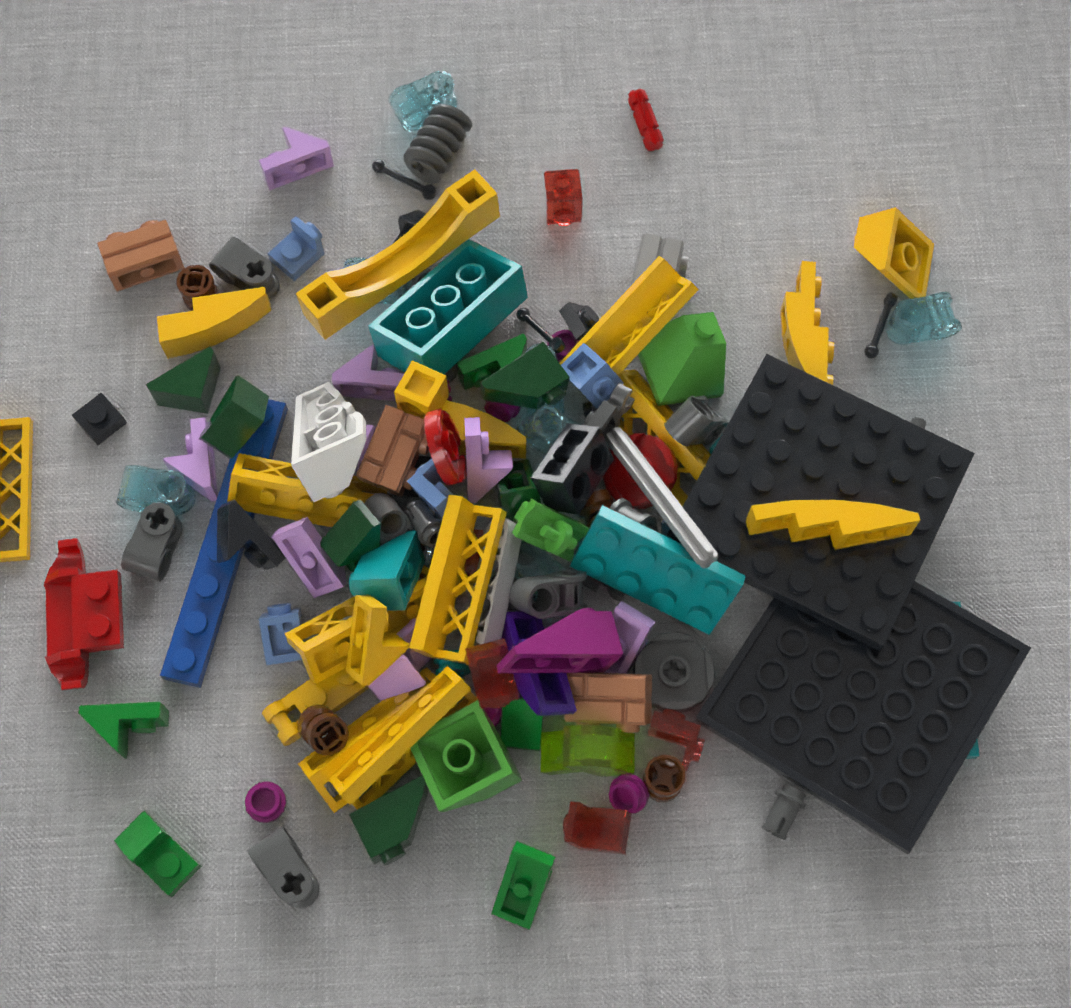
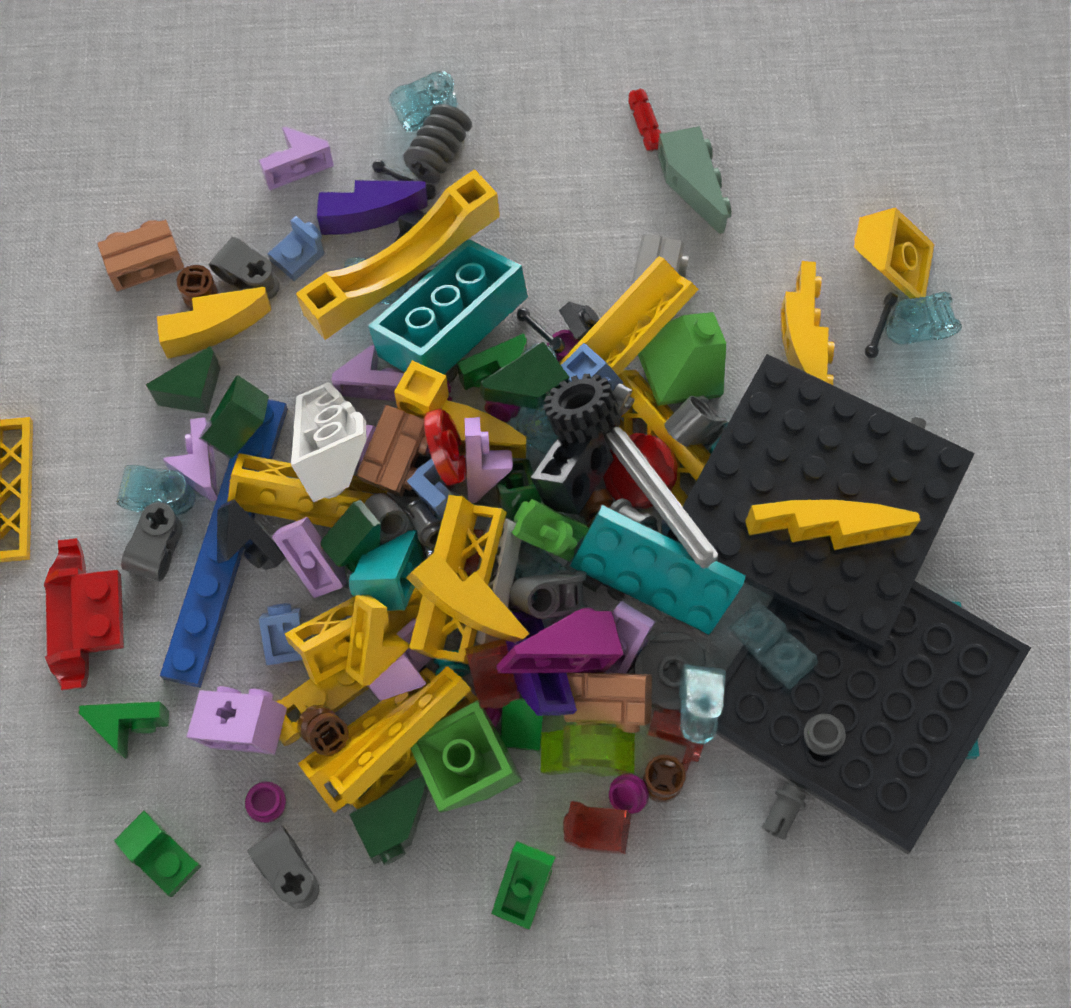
(99, 419): black plate -> none
(237, 720): none -> lavender brick
(369, 206): none -> dark purple slope
(466, 600): none -> yellow slope
(563, 197): clear red bracket -> none
(581, 408): none -> black tyre
(690, 173): none -> sand green slope
(701, 701): none -> clear light blue piece
(773, 645): none -> clear light blue slope
(824, 734): none -> dark grey plate

